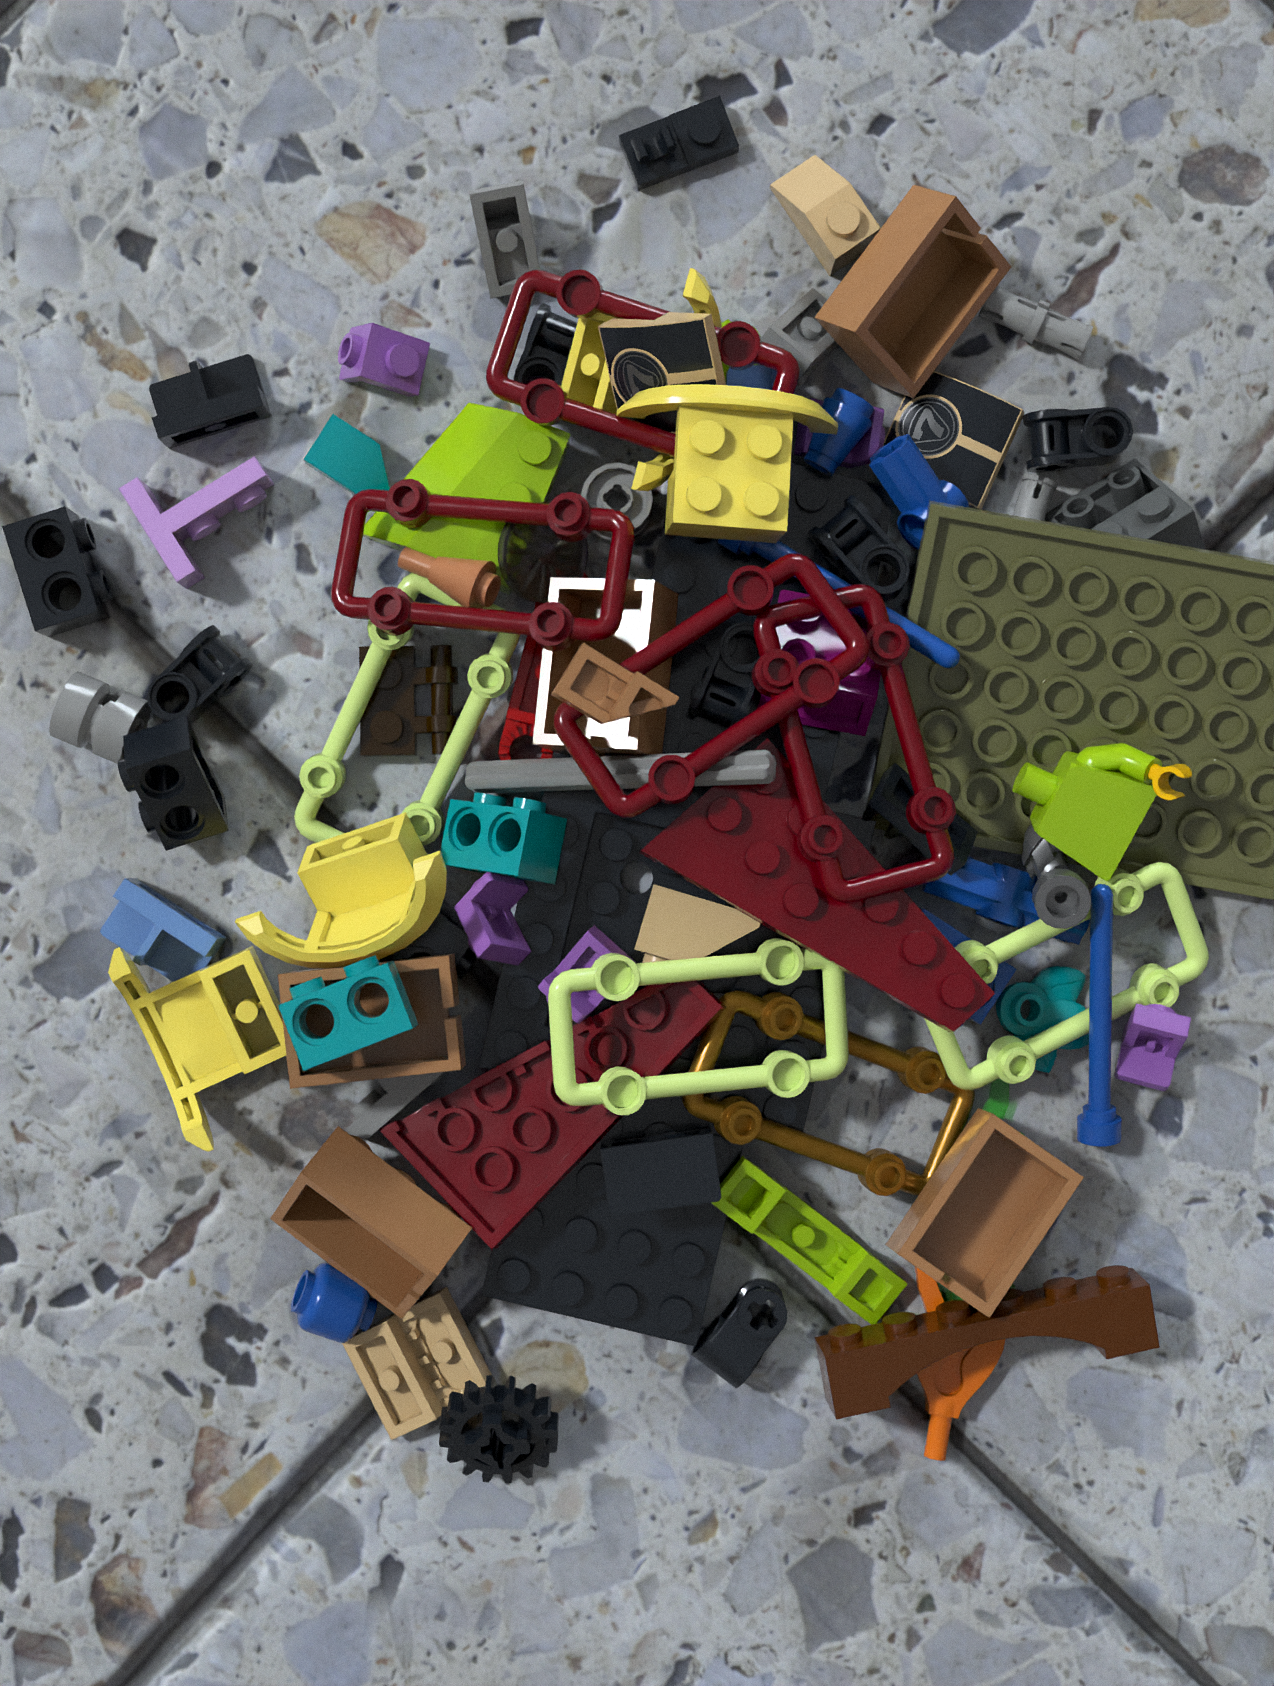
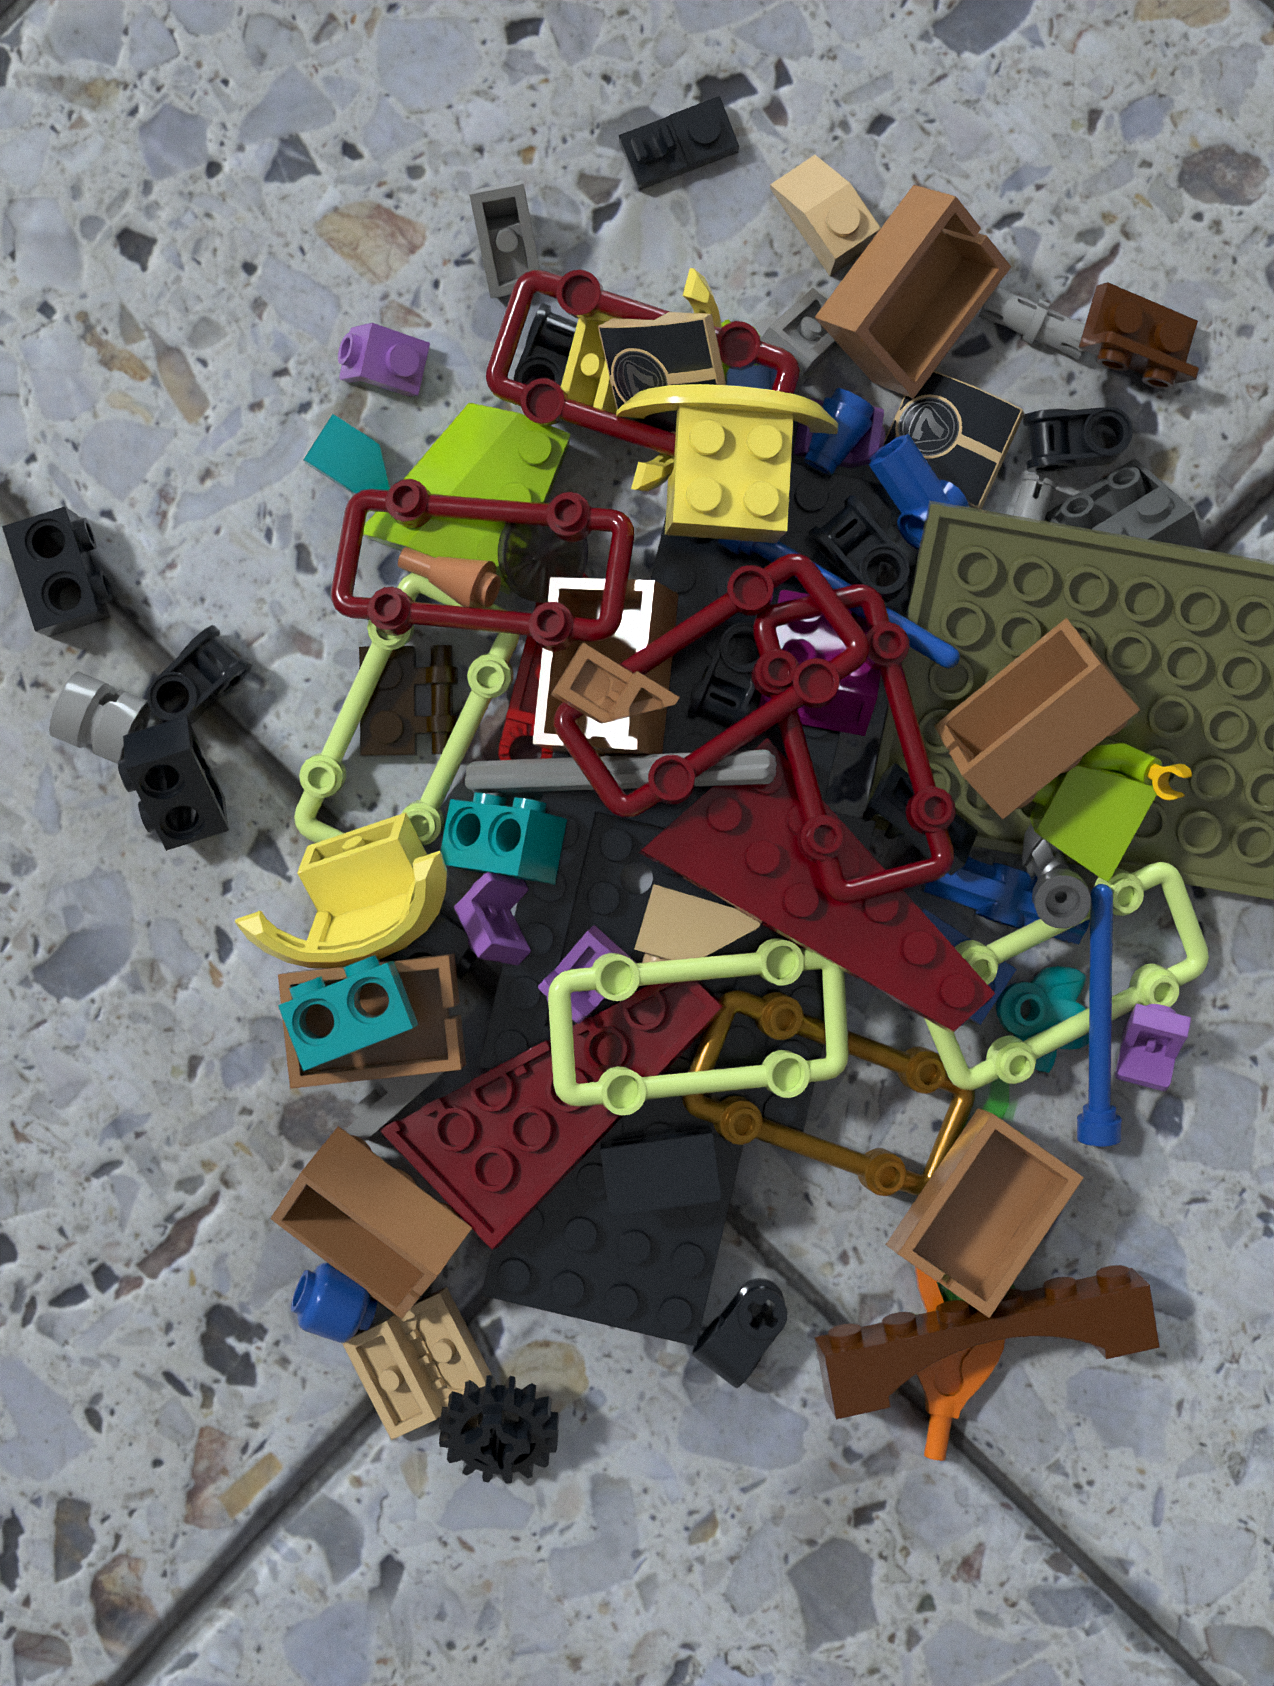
(160, 931): medium blue panel -> none
(195, 515): lavender bracket -> none
(204, 1028): light yellow piece -> none
(208, 401): black panel -> none
(611, 489): light grey wheel -> none
(809, 1240): lime slope -> none
(1035, 719): none -> medium nougat piece
(1139, 336): none -> reddish brown bracket

